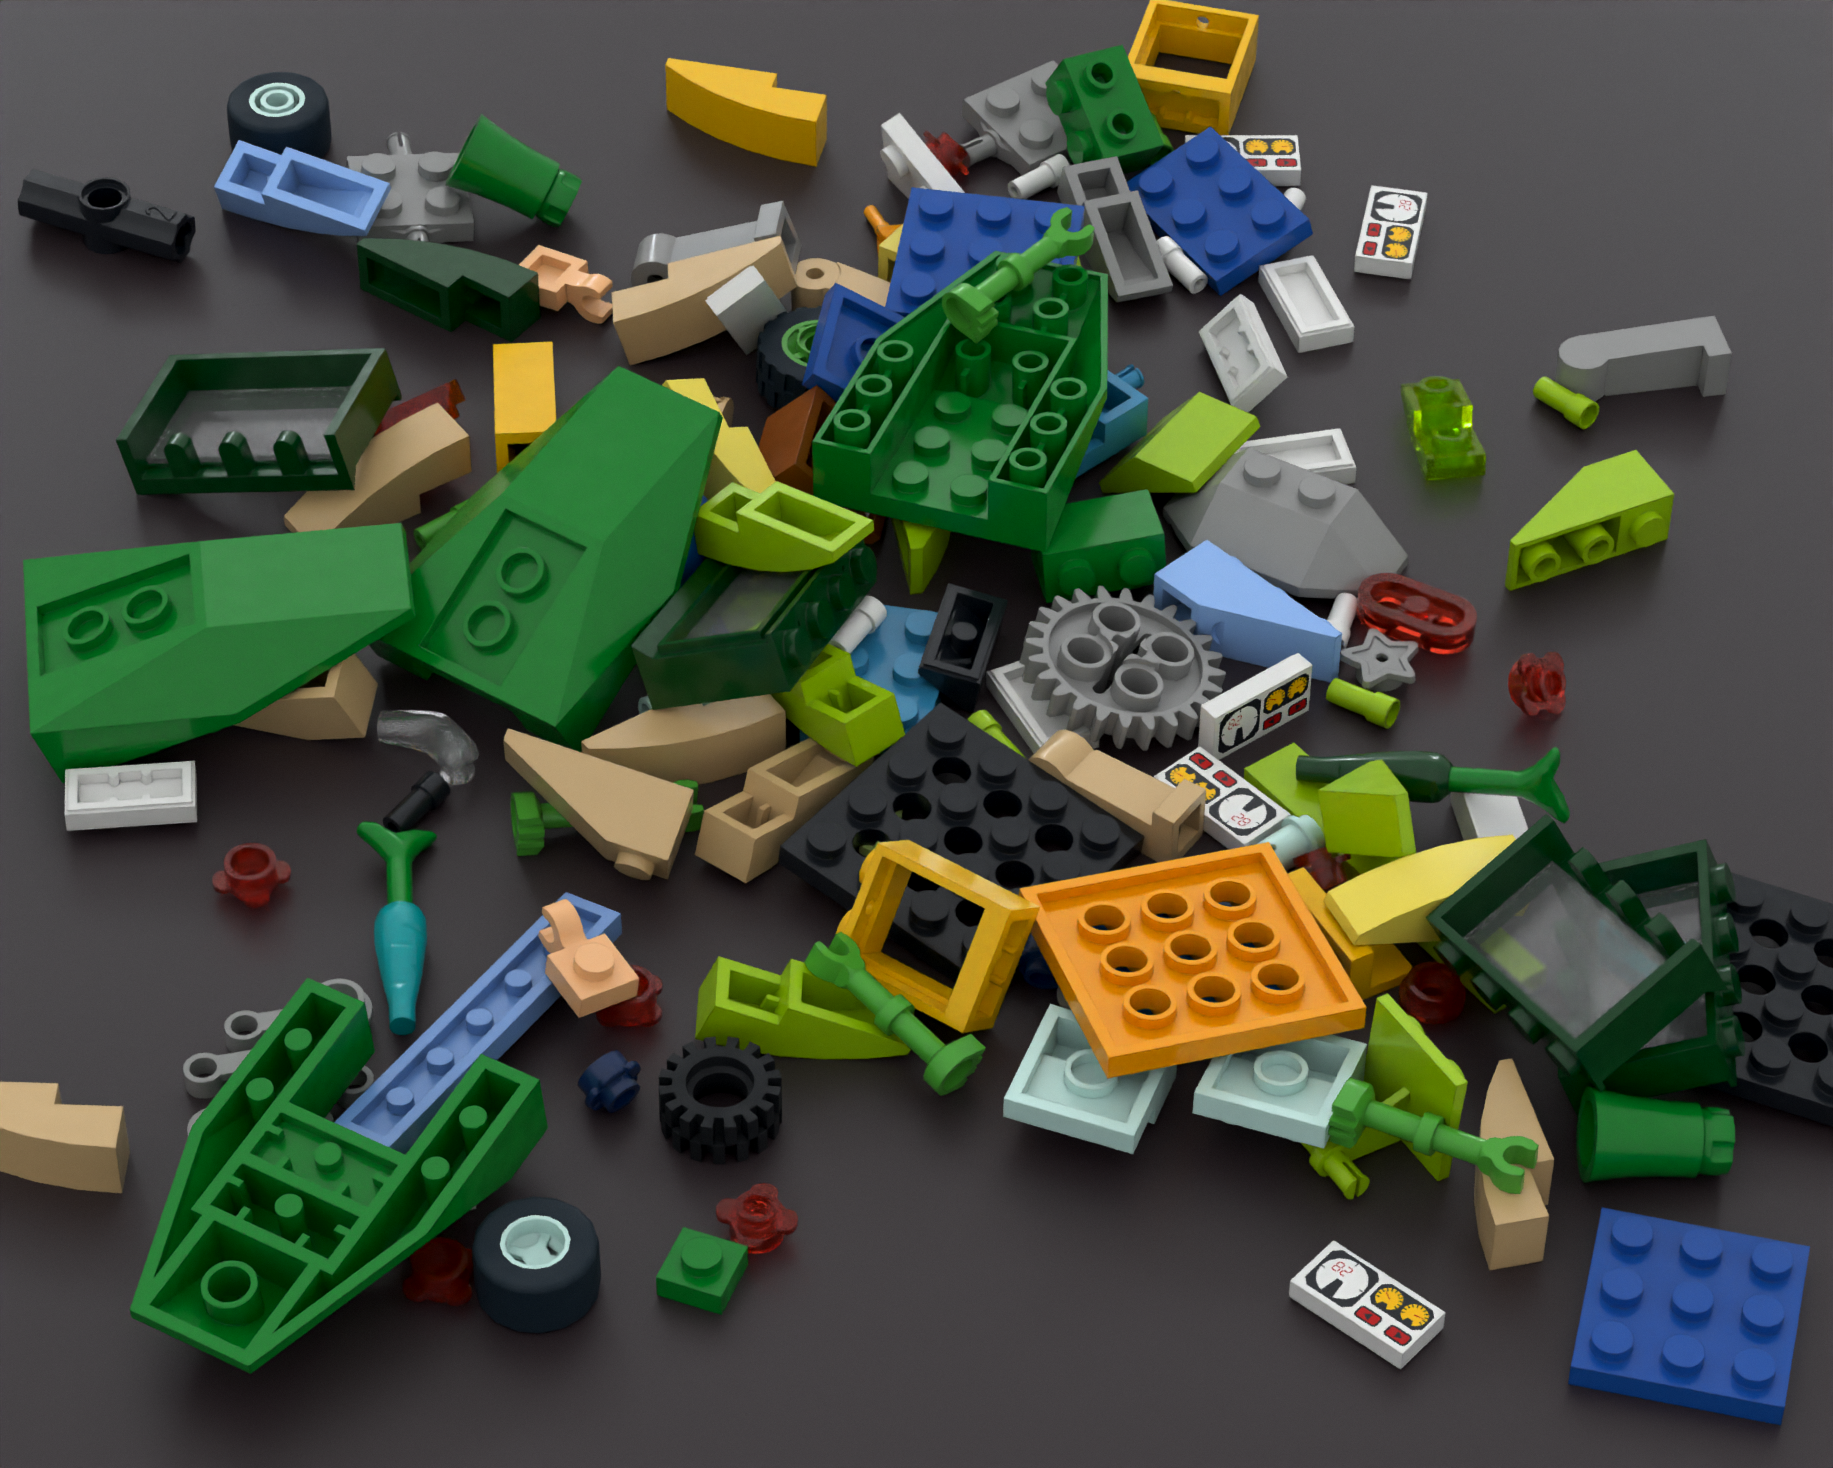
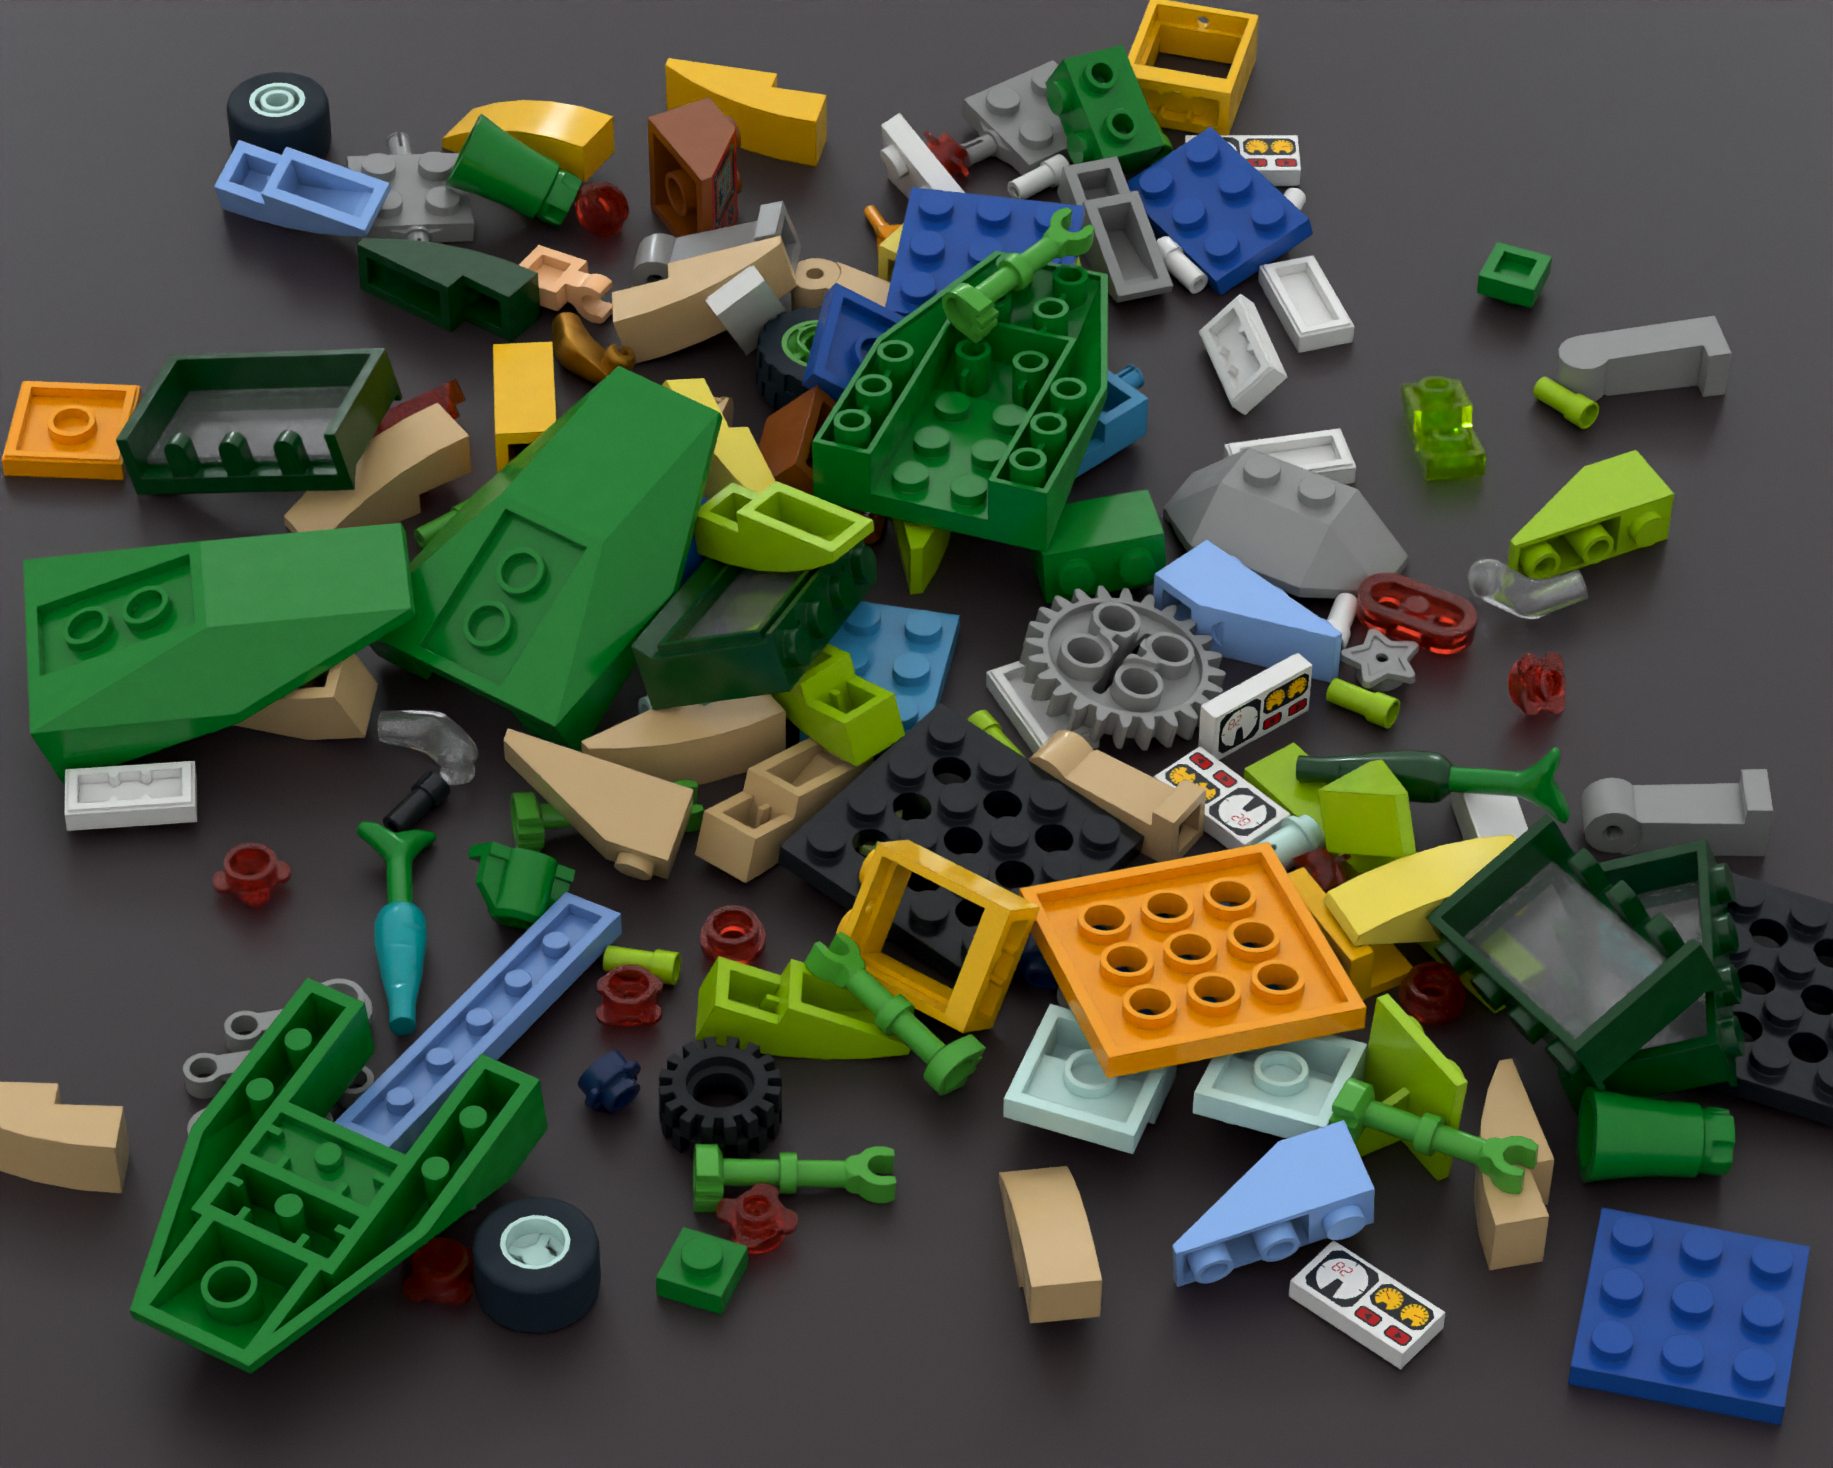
(69, 430): none -> light orange tile
(106, 215): black piece -> none
(518, 882): none -> green piece
(561, 131): none -> yellow slope
(582, 354): none -> pearl gold arm
(584, 970): light nougat plate -> none
(601, 208): none -> clear red plate
(660, 962): none -> lime piece
(694, 168): none -> dark orange slope
(733, 934): none -> clear red plate
(788, 1173): none -> bright green piece
(862, 621): white piece -> none
(962, 644): black slope -> none
(1051, 1244): none -> tan slope
(1183, 448): lime slope -> none
(1290, 1198): none -> light blue slope
(1390, 232): tile -> none
(1514, 274): none -> green plate
(1521, 594): none -> clear arm
(1654, 817): none -> light grey leg

